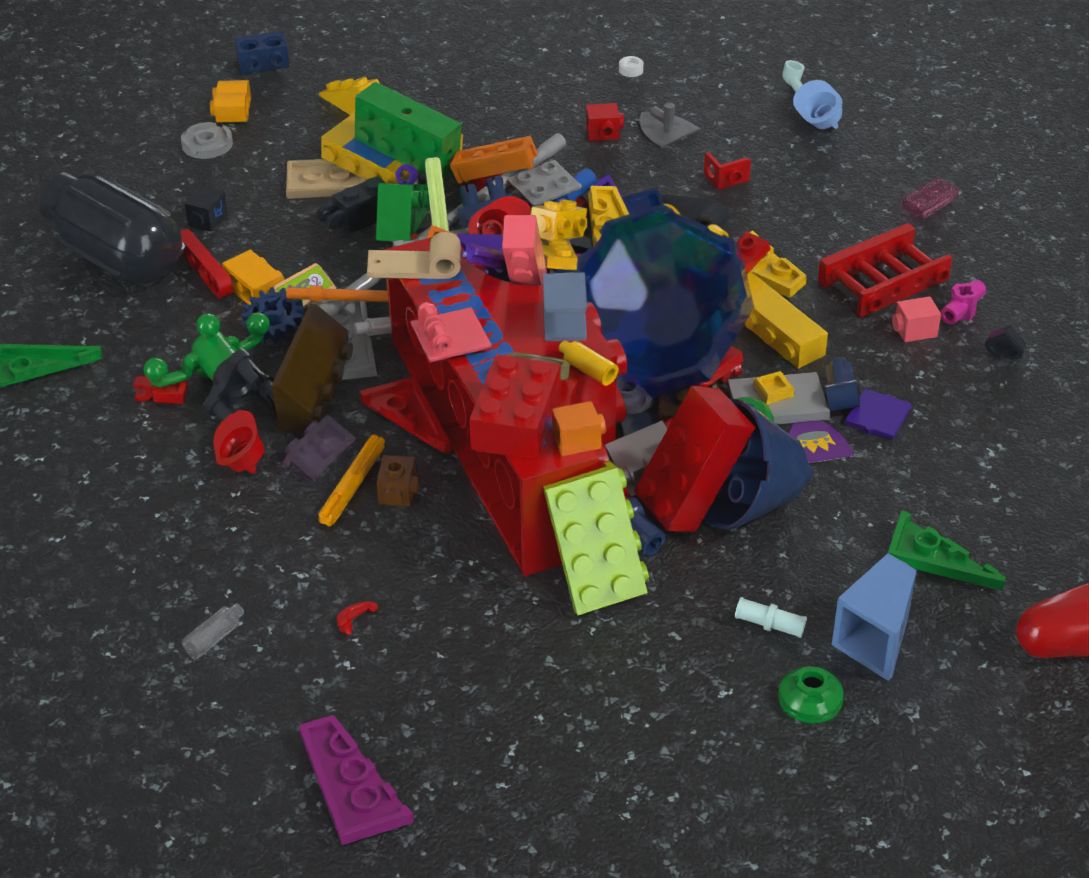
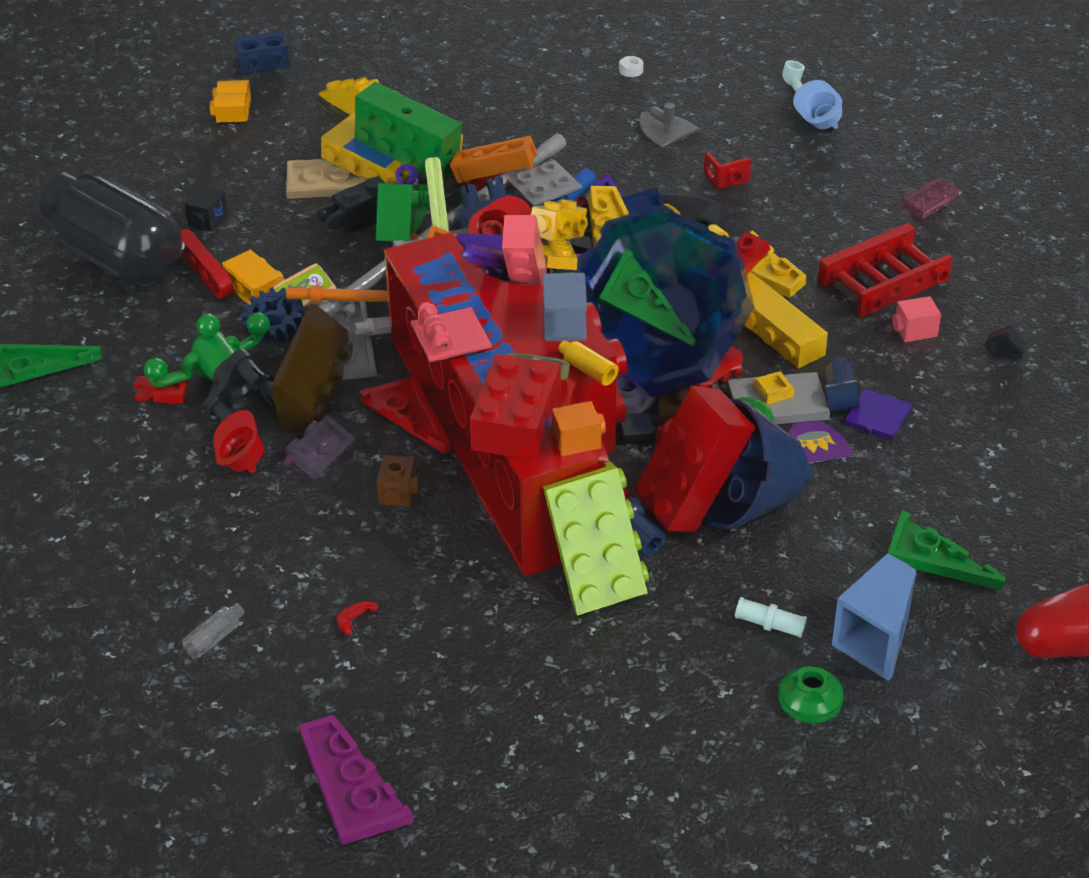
(206, 140): light grey tile -> none
(351, 480): light orange axle -> none
(440, 262): tan door -> none
(603, 121): red brick -> none
(635, 451): light grey hinge -> none
(636, 296): none -> green wing
(963, 301): dark pink axle -> none

